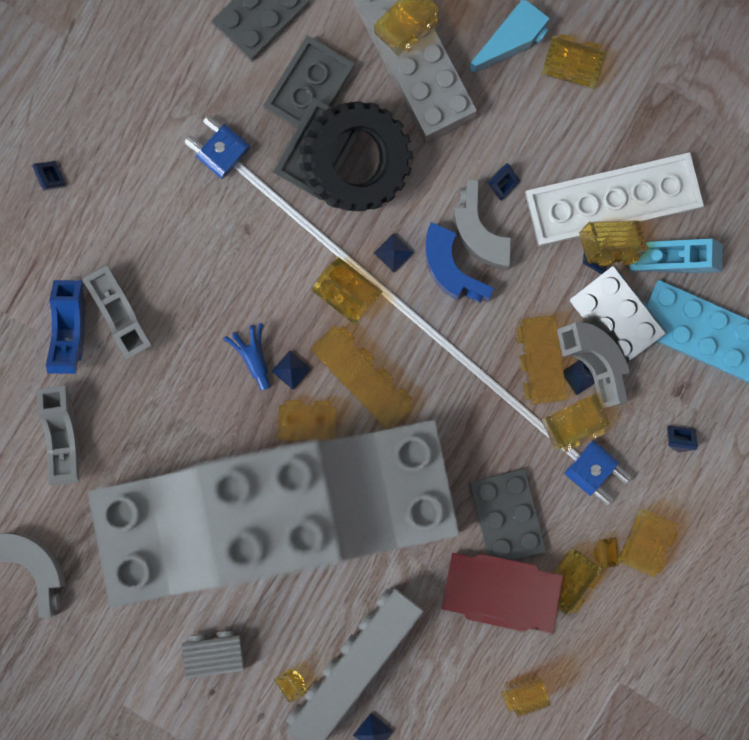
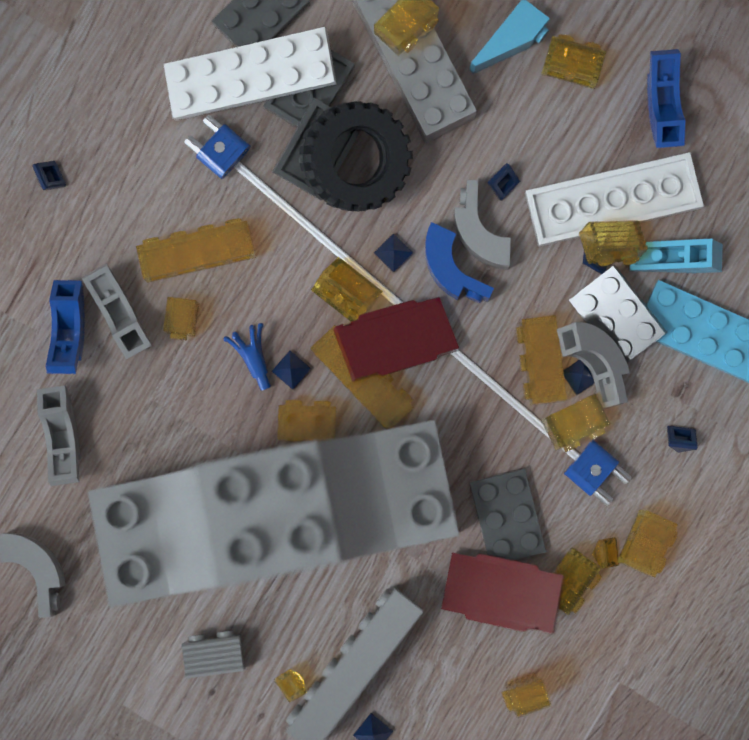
(180, 318): none -> clear yellow brick
(195, 251): none -> clear yellow brick
(250, 73): none -> white plate
(395, 338): none -> dark red piece
(664, 99): none -> blue arch

